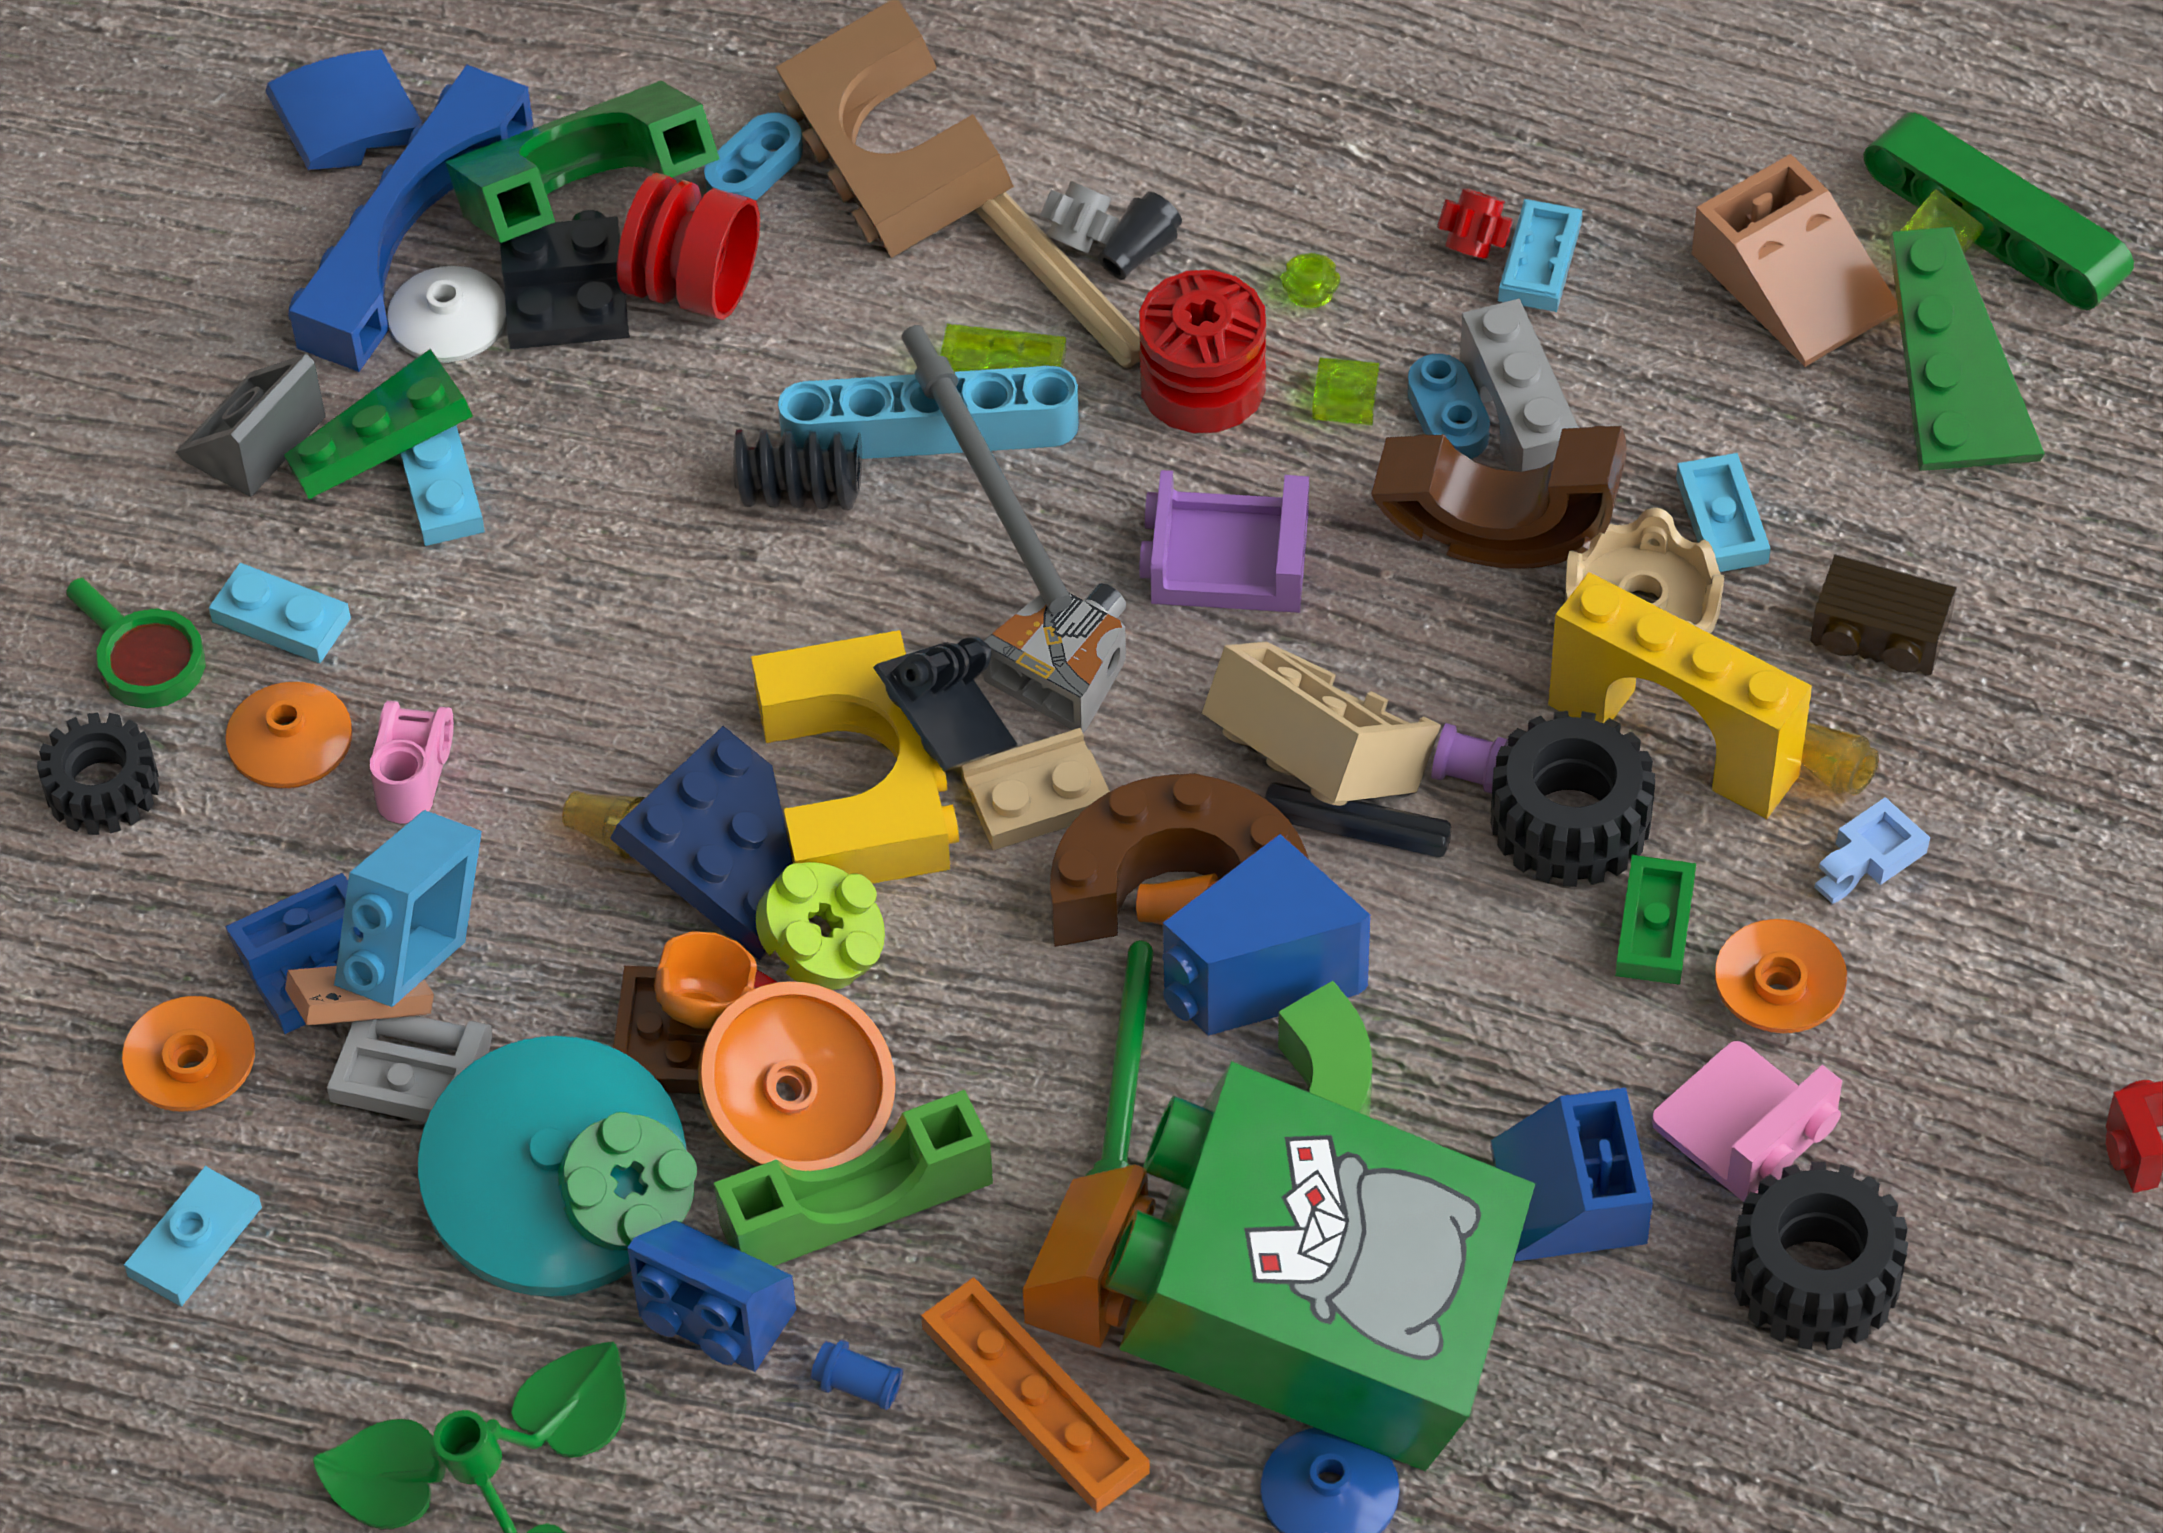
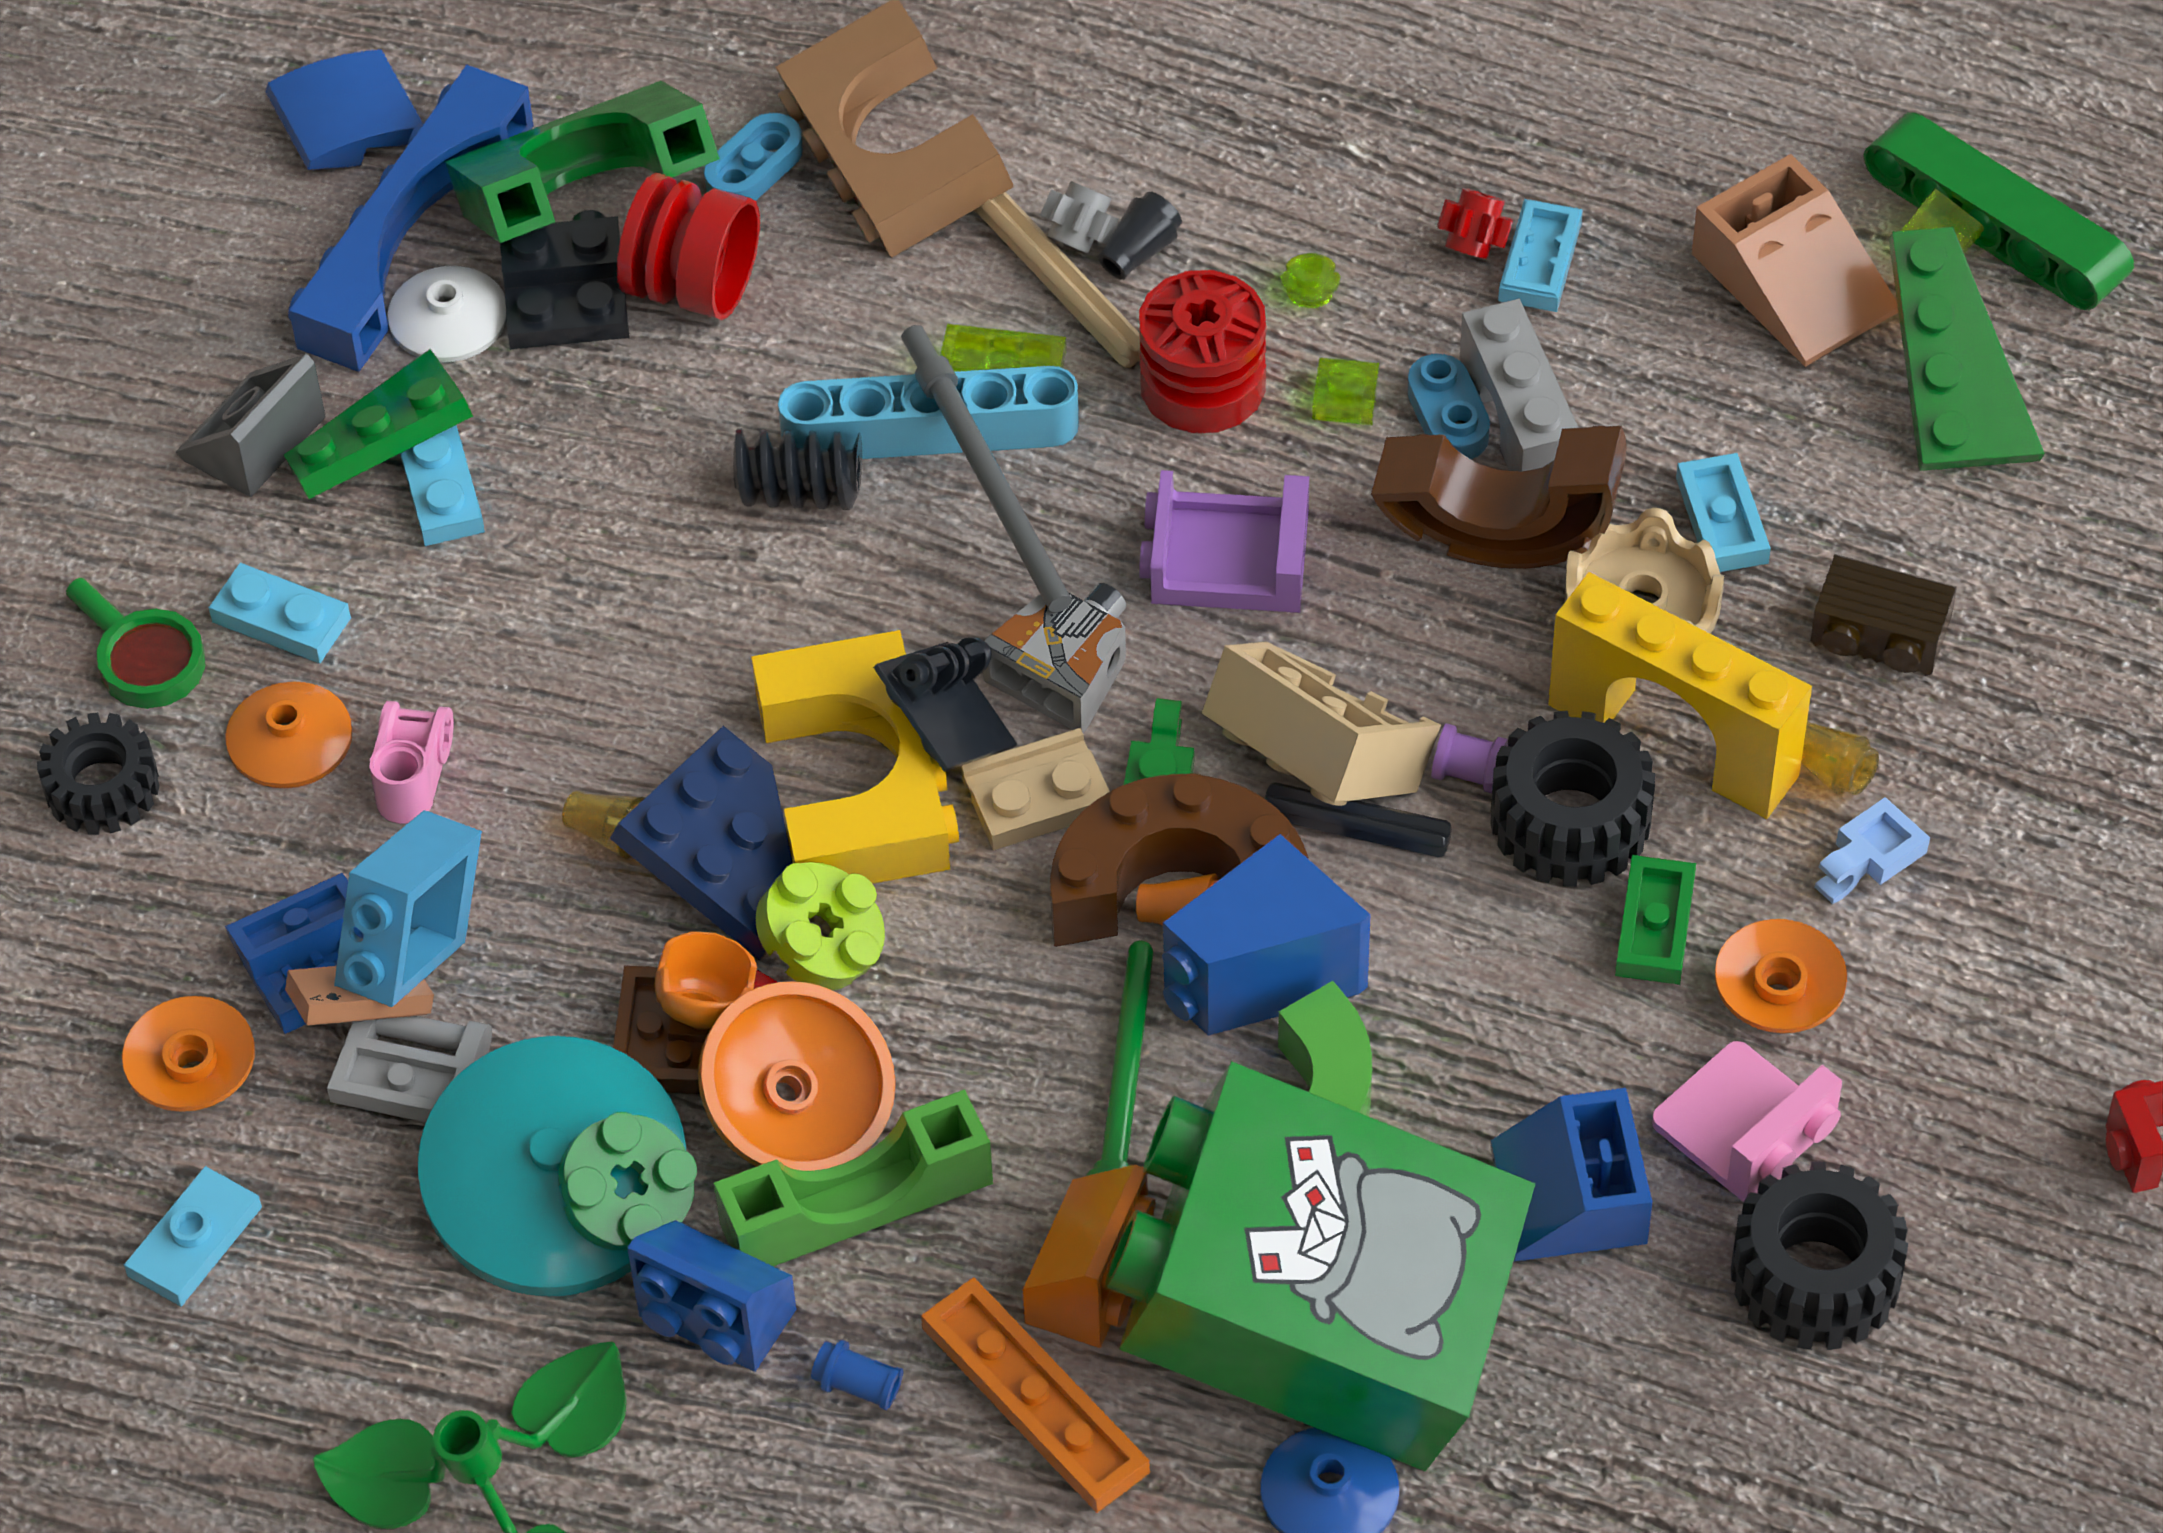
(1162, 754): none -> green plate

